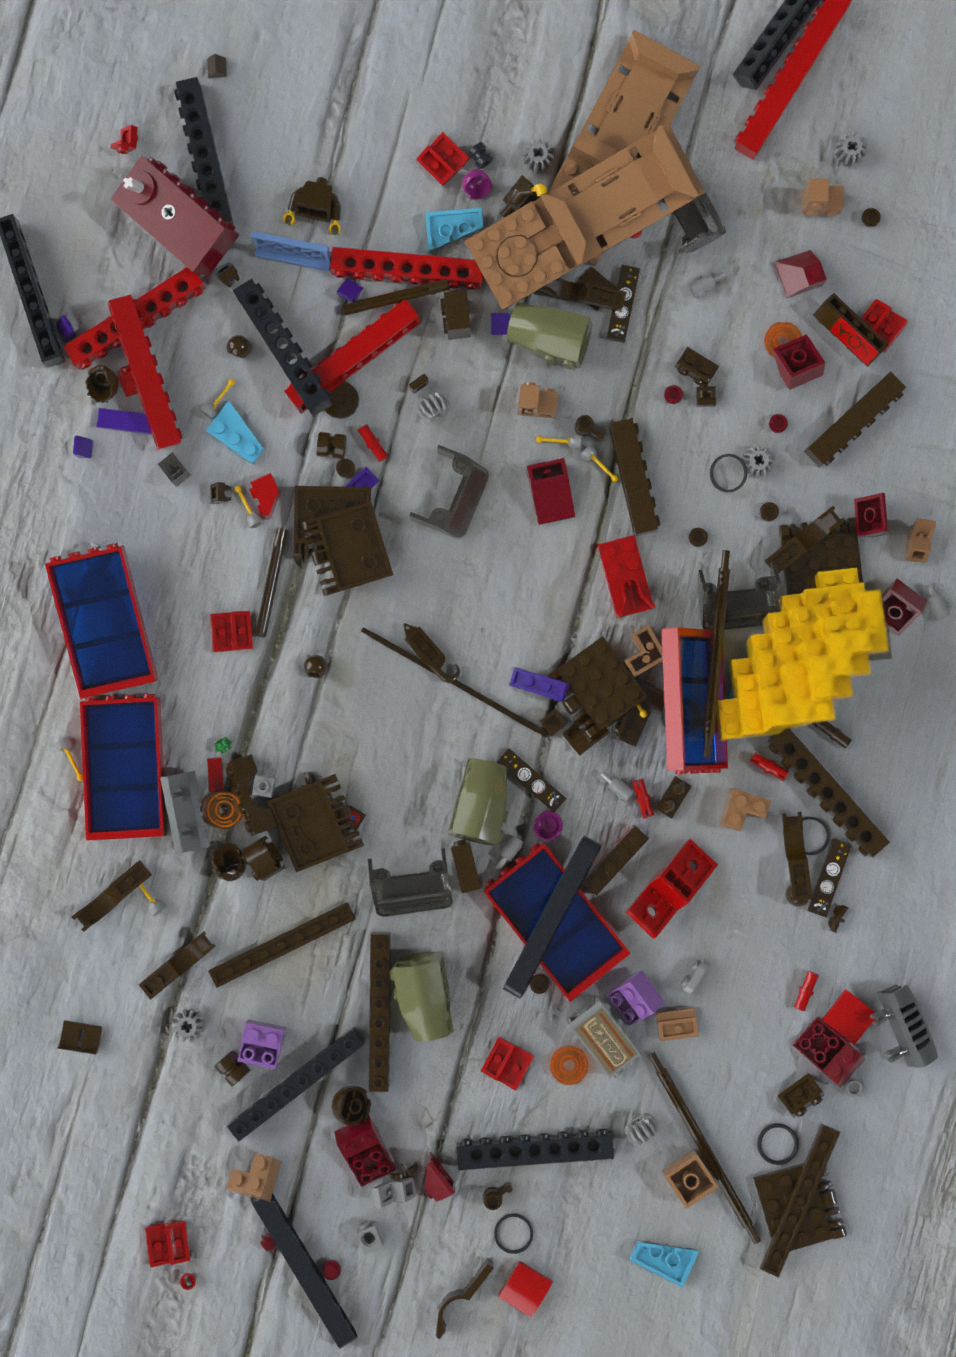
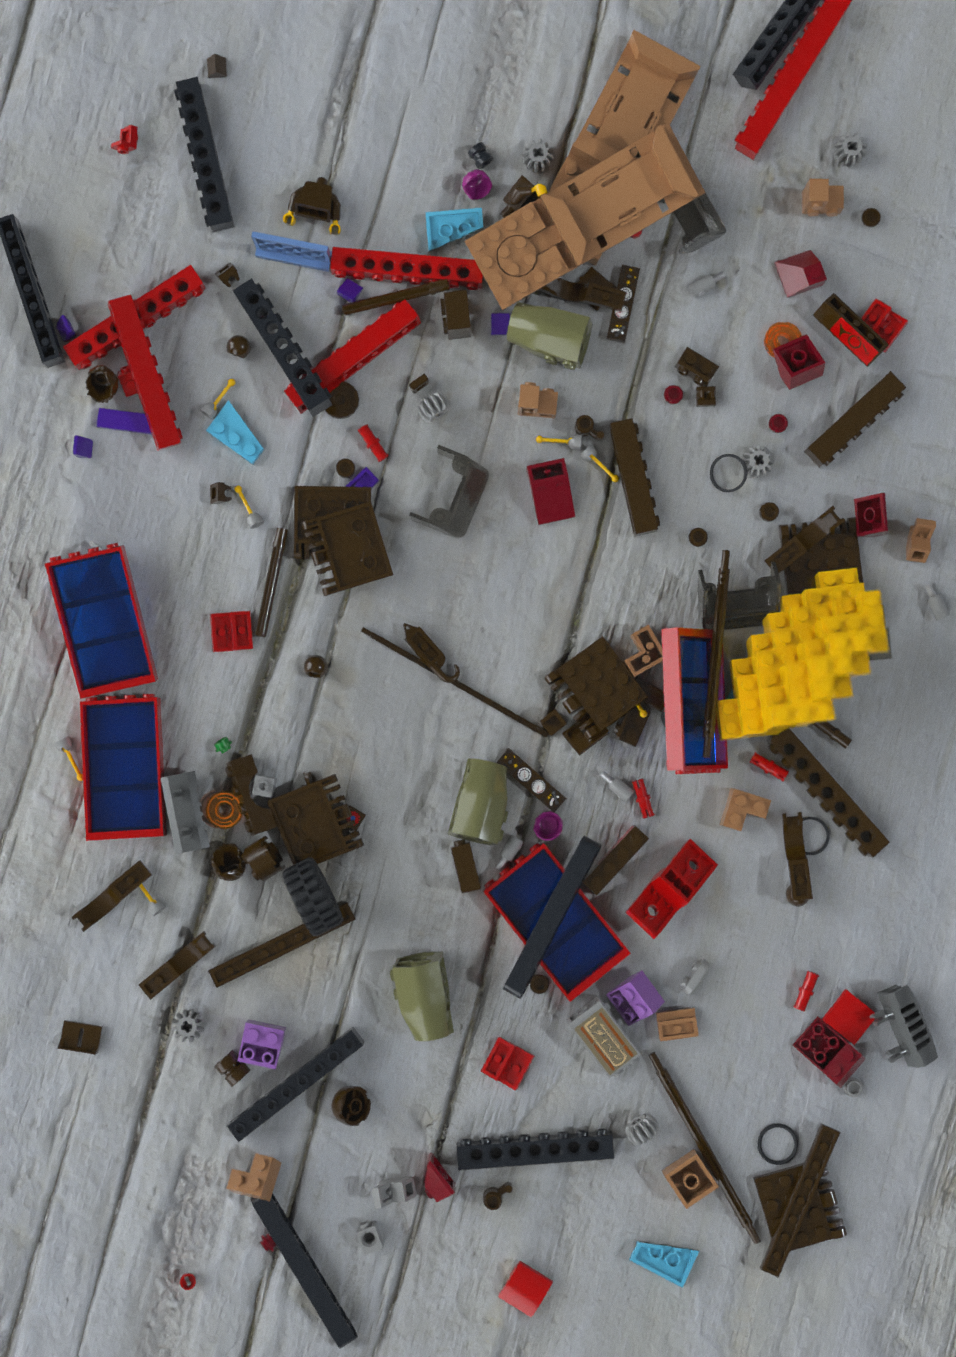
(167, 1243): red slope -> none
(174, 469): clear smoke slope -> none
(175, 216): dark red piece -> none
(215, 774): red sticker -> none
(267, 494): red slope -> none
(312, 896): none -> black tyre
(325, 442): dark brown wheel -> none
(331, 1270): dark red plate -> none
(364, 1151): dark red slope -> none
(379, 1012): dark brown brick -> none
(408, 1172): dark brown piece -> none
(412, 891): clear smoke windscreen -> none
(443, 159): red slope -> none
(465, 1293): dark brown piece -> none
(519, 1250): black piece -> none
(539, 684): dark purple tile -> none
(564, 1076): clear orange tile -> none
(625, 576): red plate -> none
(673, 797): dark brown tile -> none
(801, 1096): dark brown bracket -> none
(829, 877): dark brown tile -> none
(839, 912): dark brown piece -> none
(901, 606): dark red slope -> none

